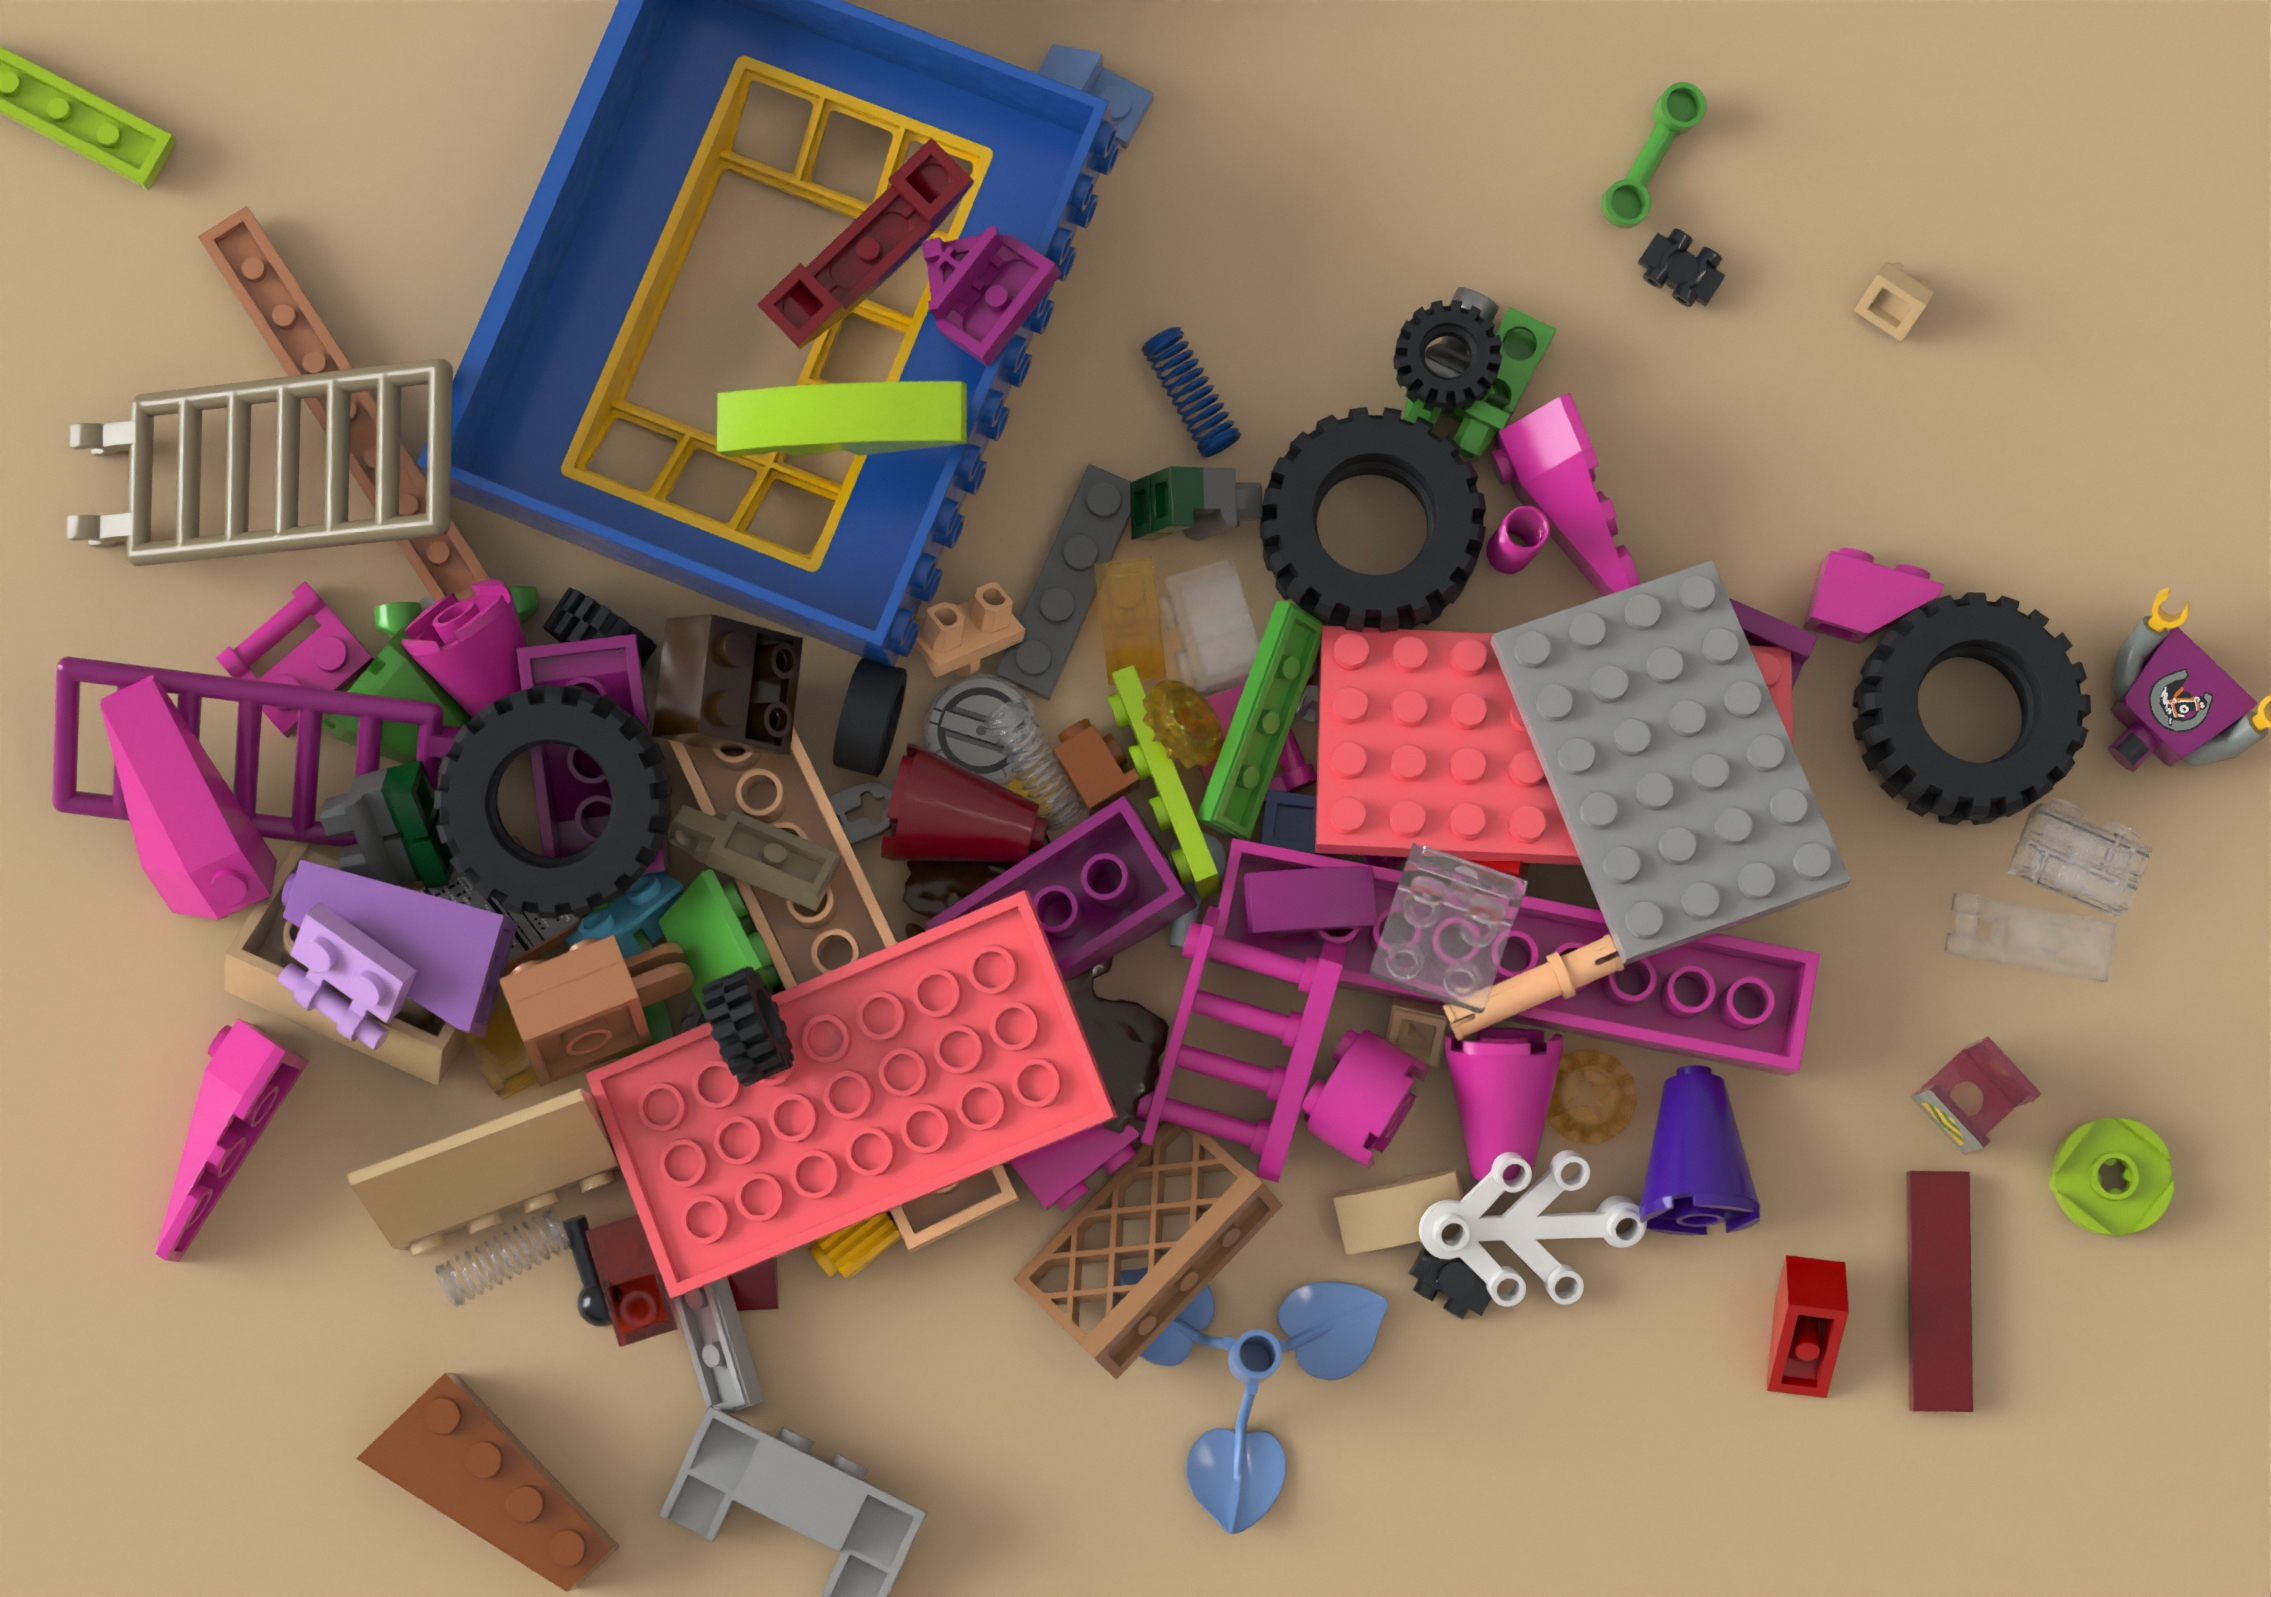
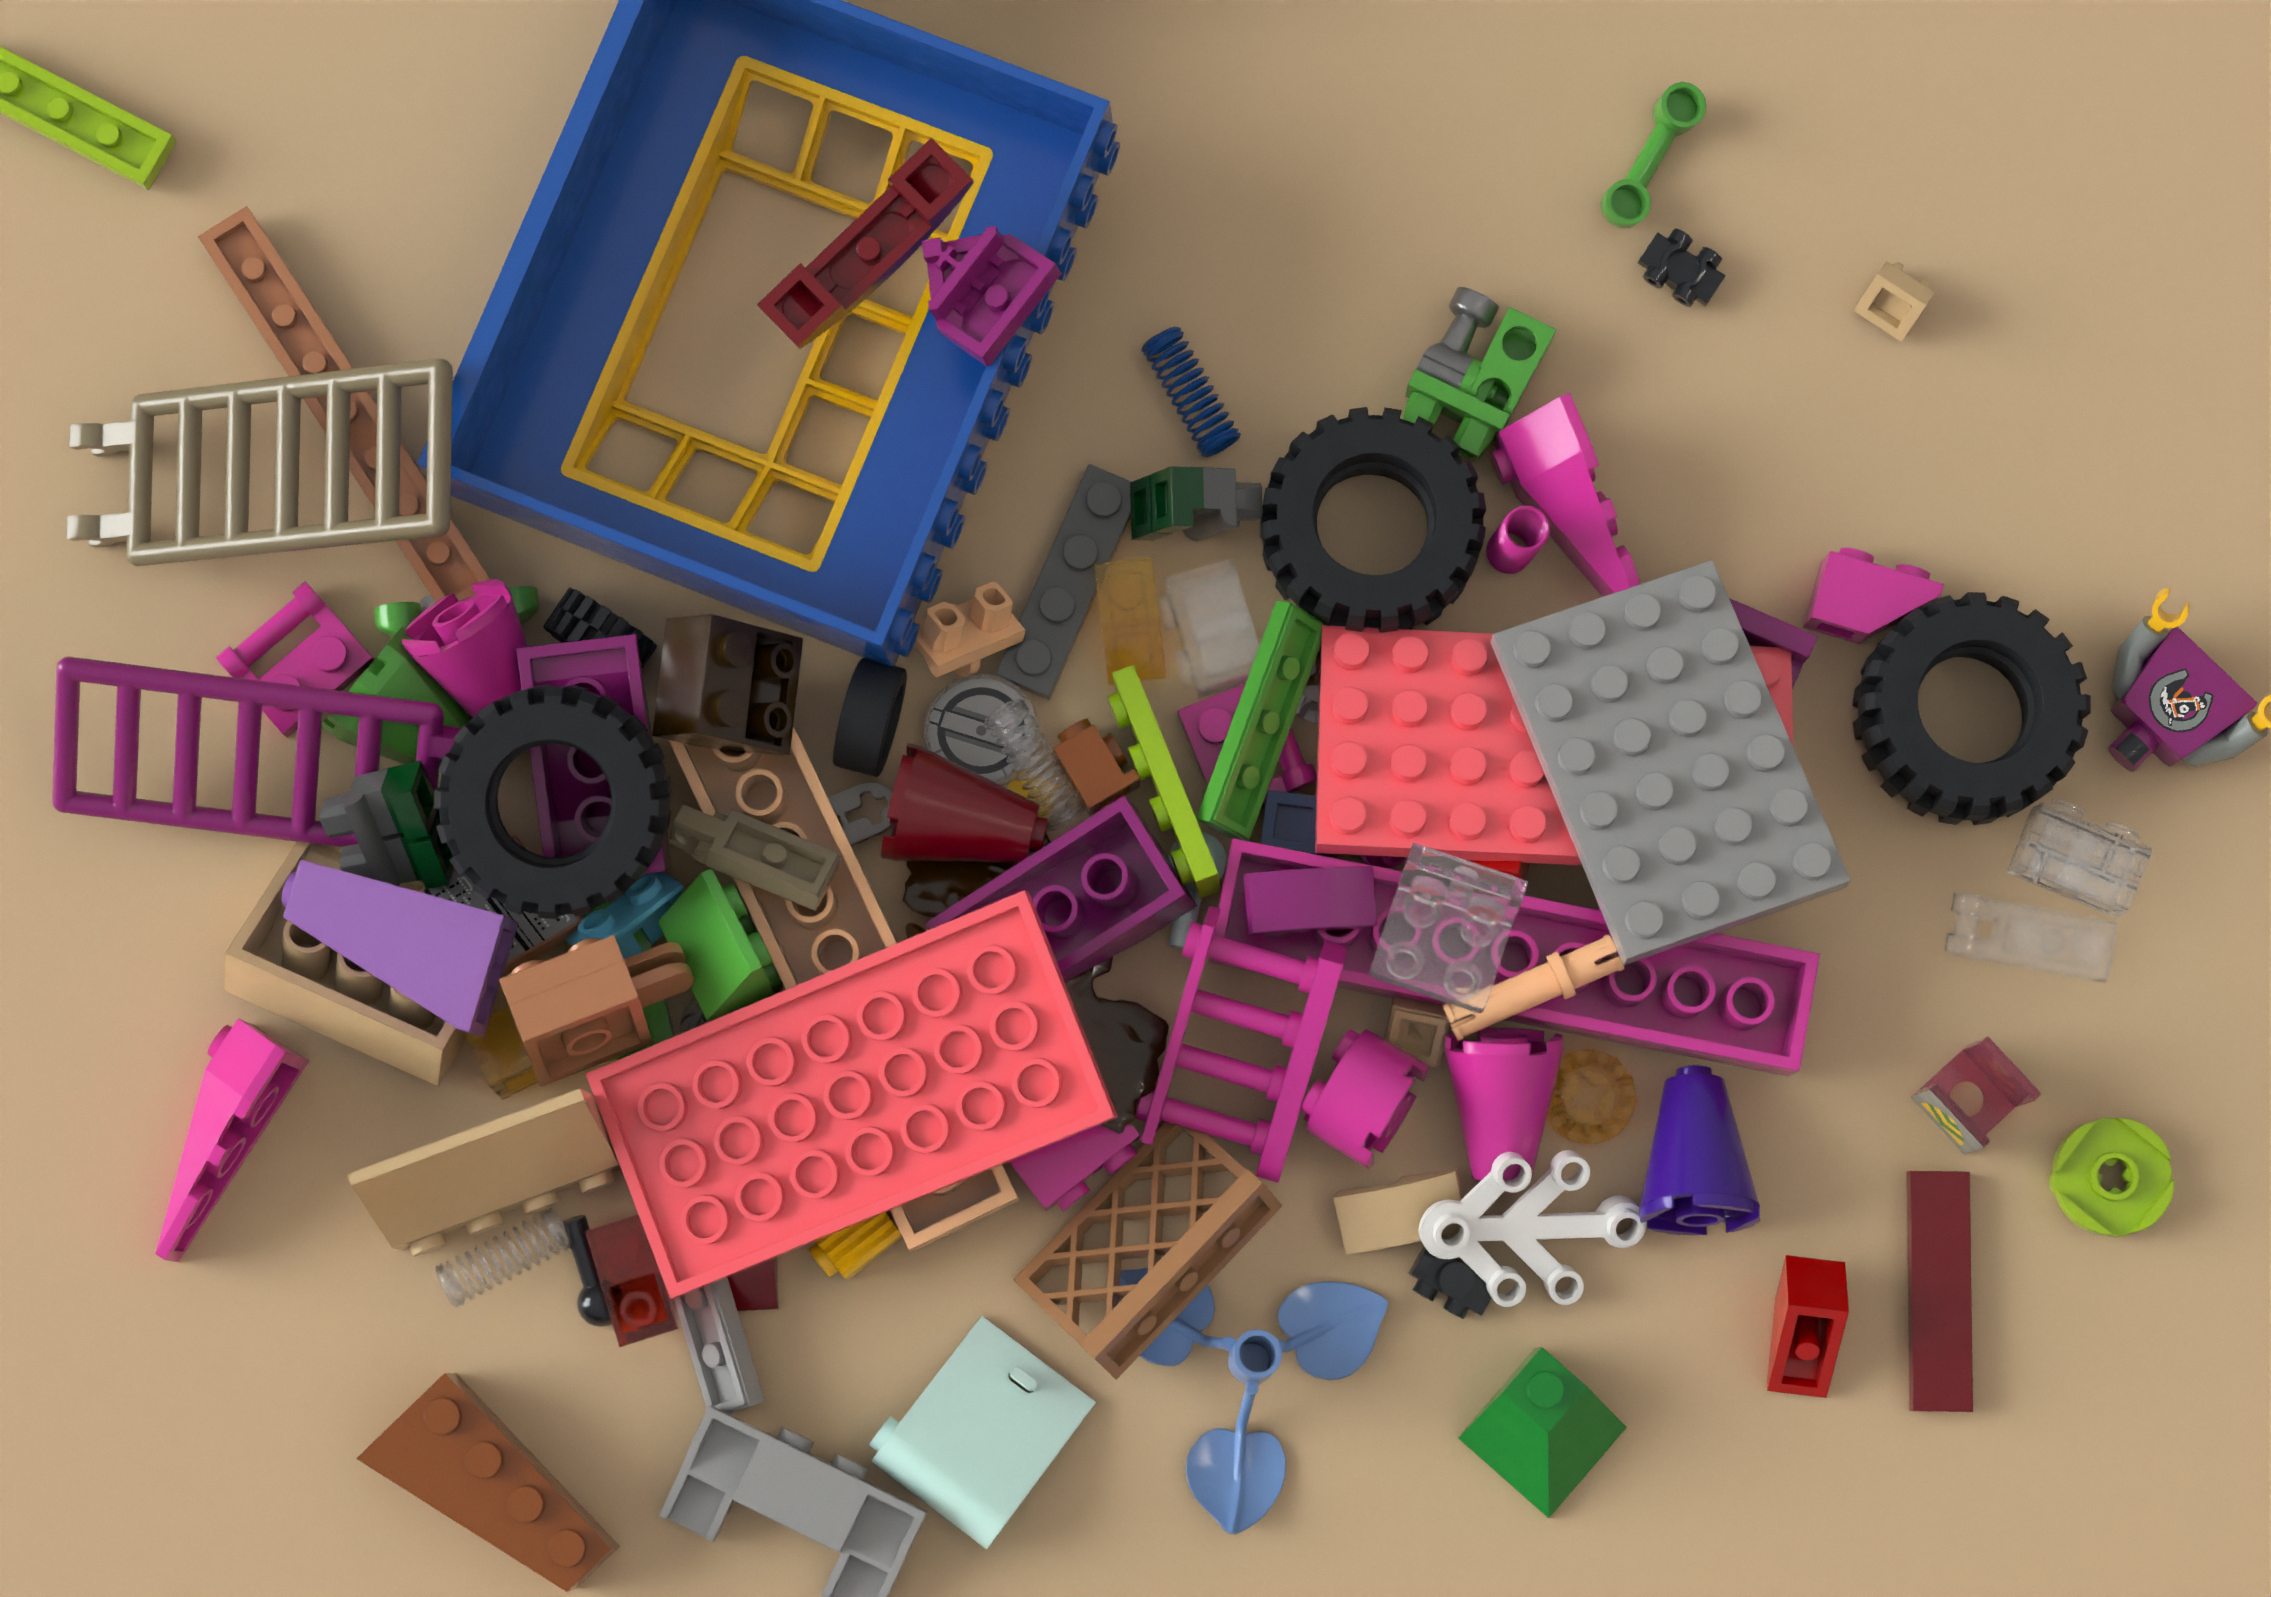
(180, 809): dark pink wedge -> none
(354, 965): lavender plate -> none
(747, 1026): black tyre -> none
(842, 417): lime slope -> none
(977, 1437): none -> light aqua door
(1086, 72): medium blue slope -> none
(1179, 708): clear yellow gear -> none
(1456, 323): black tyre -> none
(1542, 1431): none -> green slope

